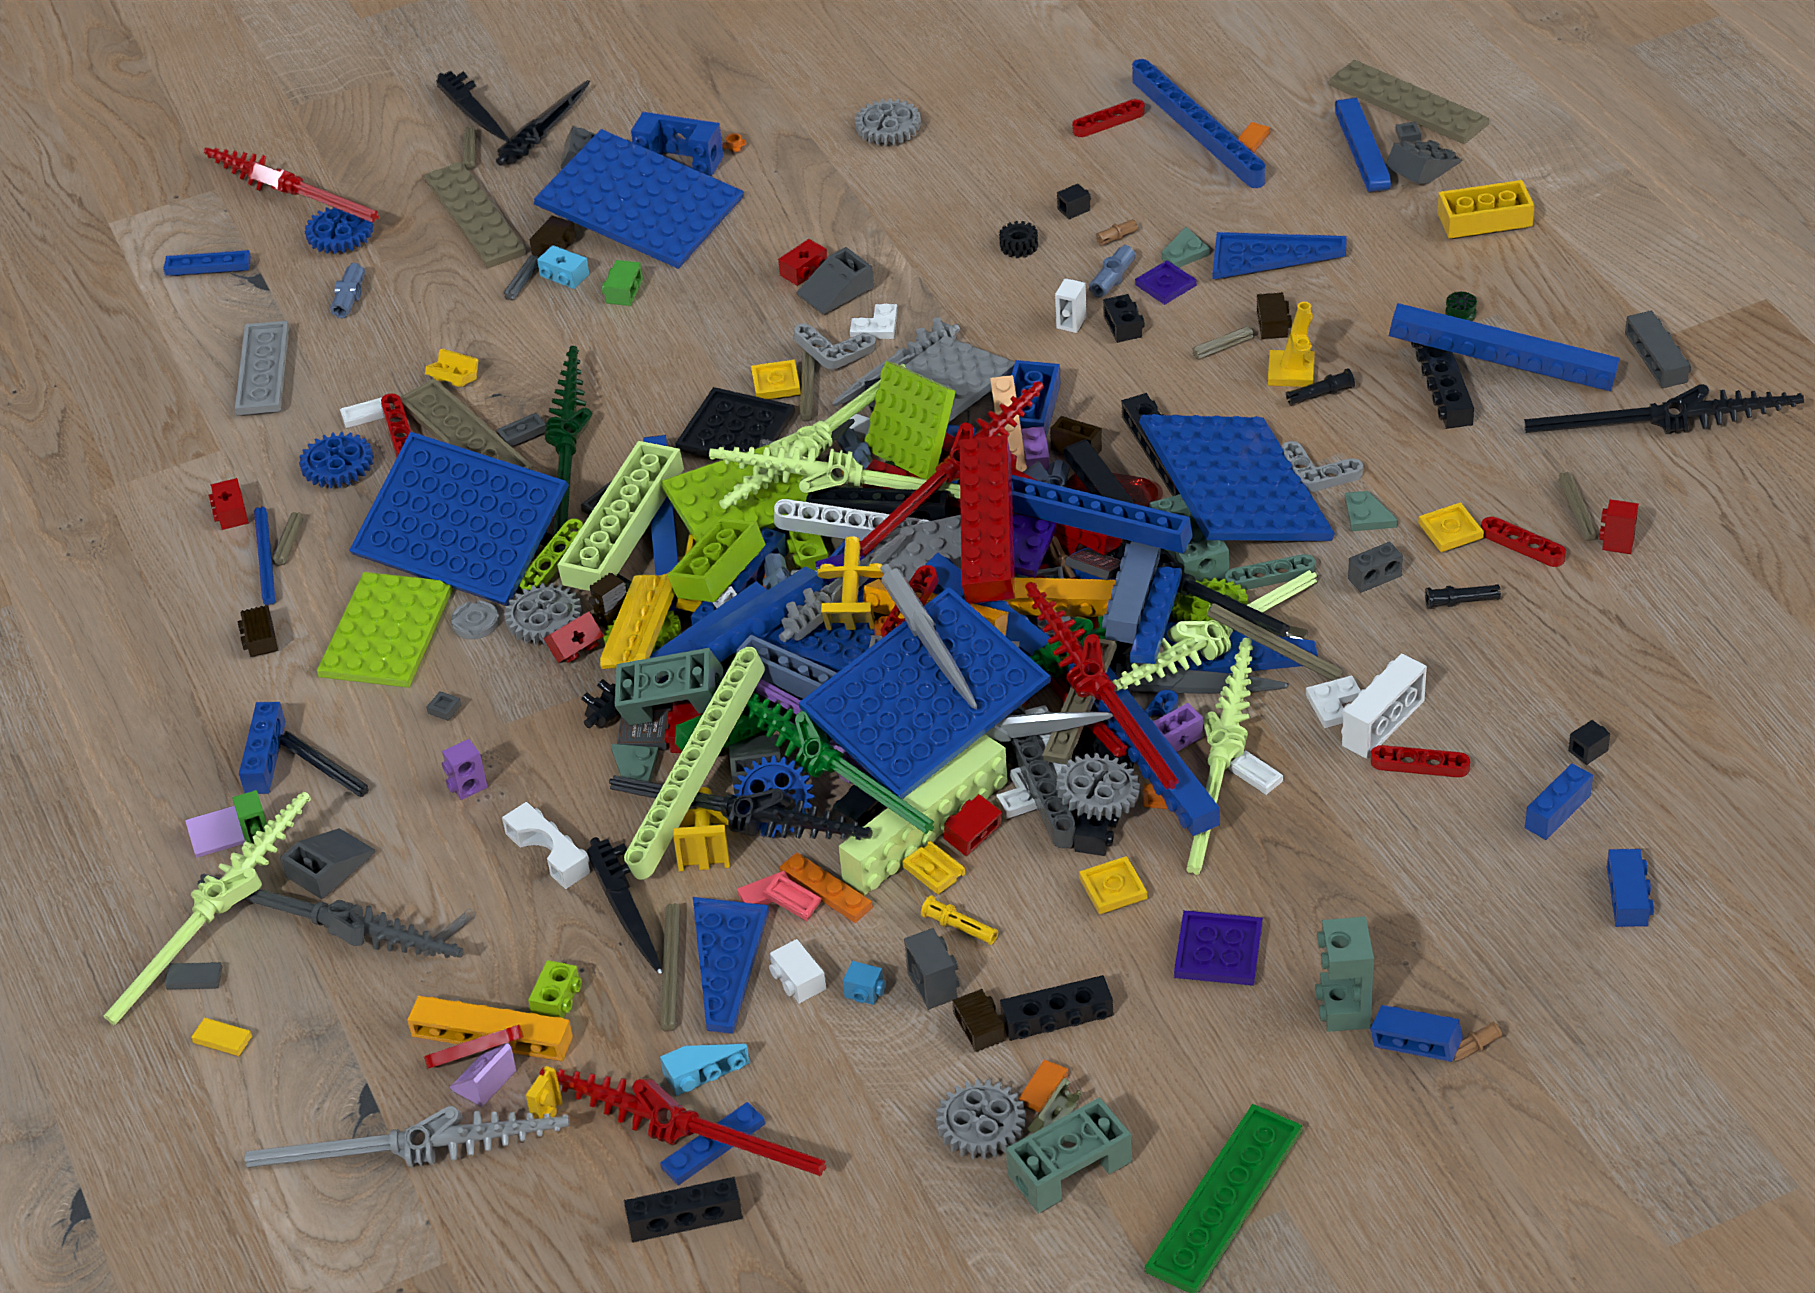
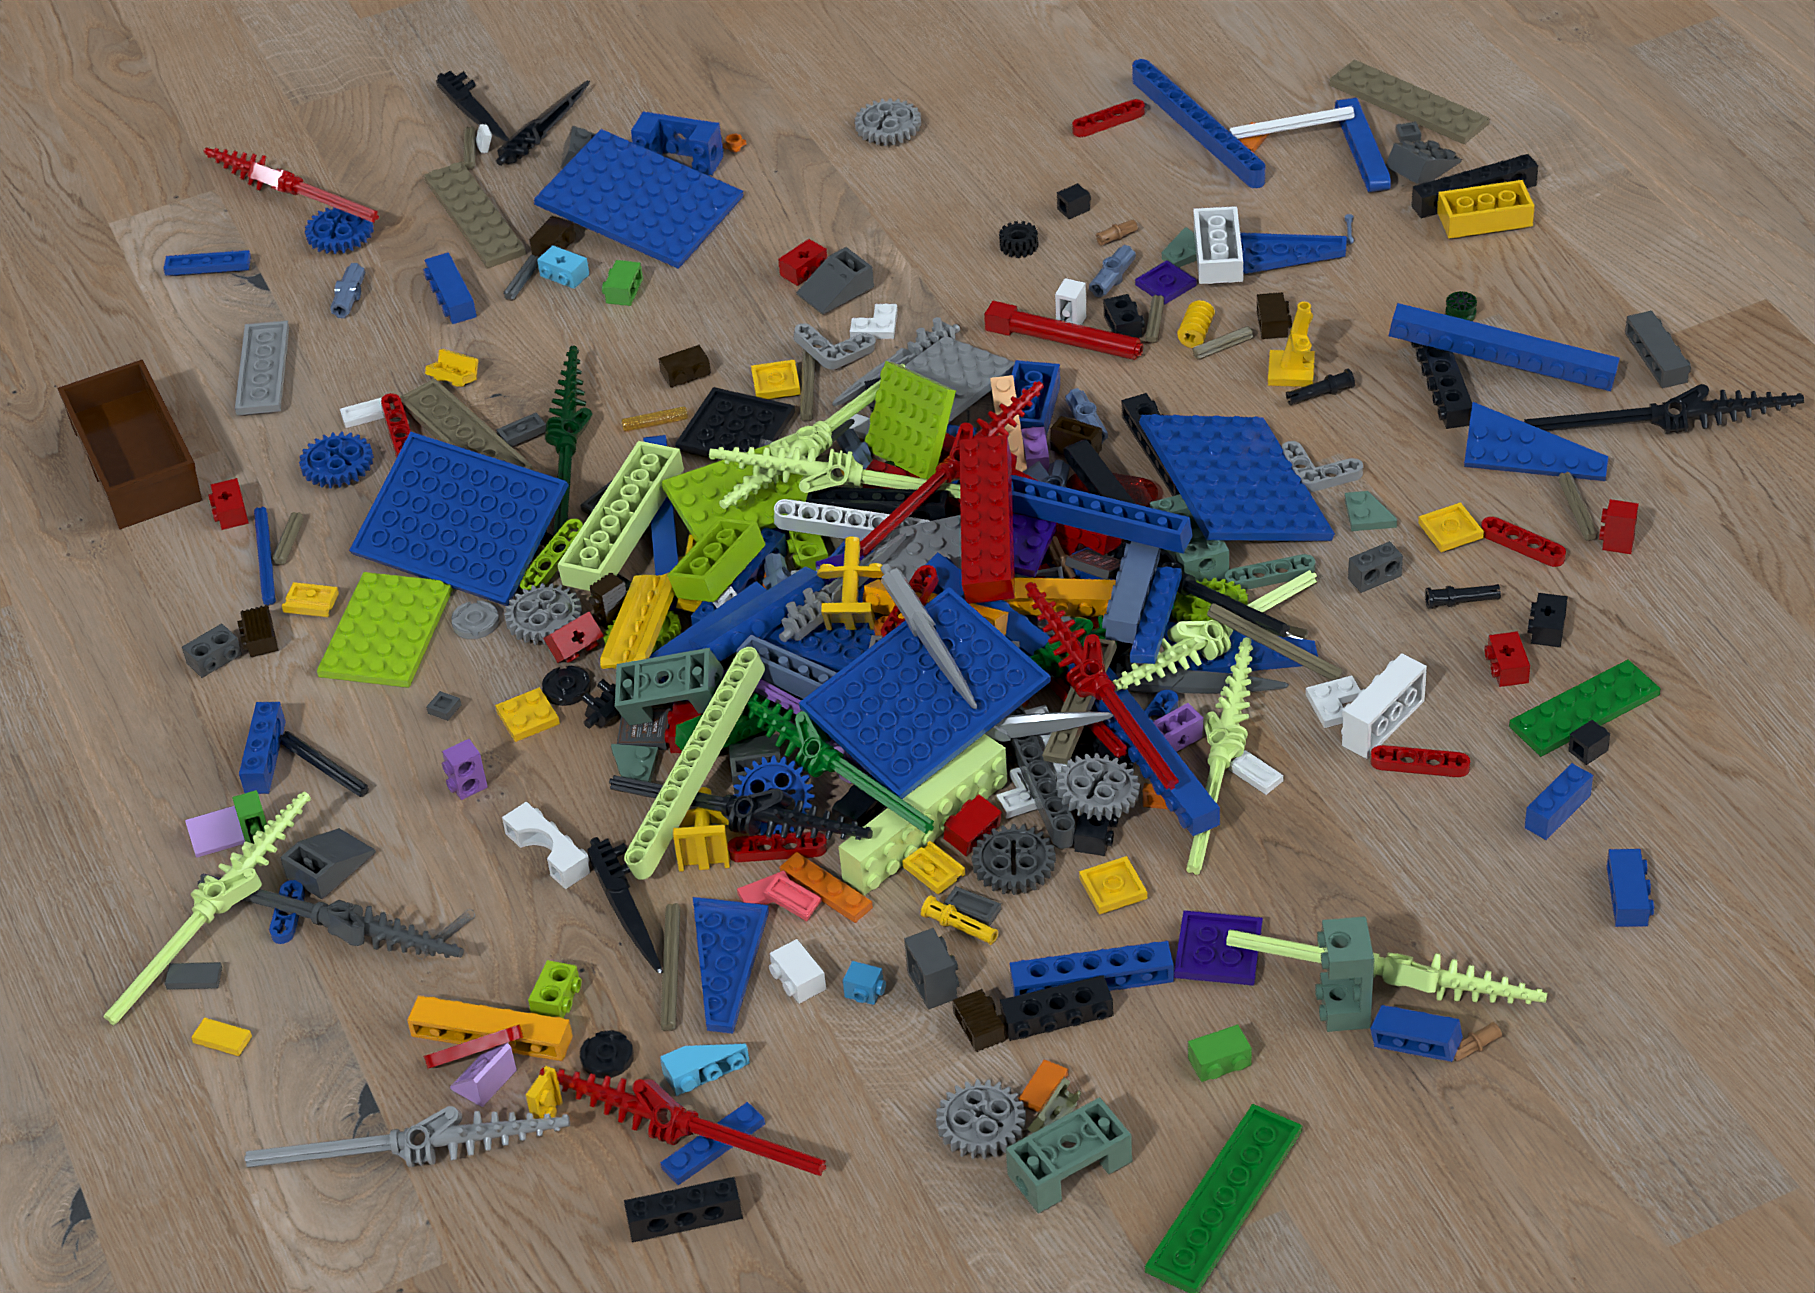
(131, 443): none -> reddish brown piece
(211, 650): none -> dark grey brick
(290, 920): none -> blue beam
(310, 599): none -> yellow plate
(449, 288): none -> blue brick
(483, 138): none -> white tile
(527, 714): none -> yellow plate
(566, 685): none -> black tile
(606, 1054): none -> black tile
(654, 418): none -> clear yellow axle
(684, 366): none -> dark brown brick
(777, 849): none -> red beam
(974, 905): none -> dark grey tile
(1005, 319): none -> red brick
(1033, 859): none -> dark grey gear
(1084, 410): none -> sand blue piece
(1121, 967): none -> blue brick
(1154, 319): none -> dark tan axle
(1195, 323): none -> yellow piece
(1218, 245): none -> white brick
(1219, 1053): none -> bright green brick
(1292, 122): none -> white axle
(1349, 218): none -> sand blue hinge
(1401, 970): none -> yellowish green piece
(1507, 659): none -> red brick
(1515, 446): none -> blue wing
(1517, 168): none -> black brick
(1548, 620): none -> black brick
(1596, 699): none -> green plate

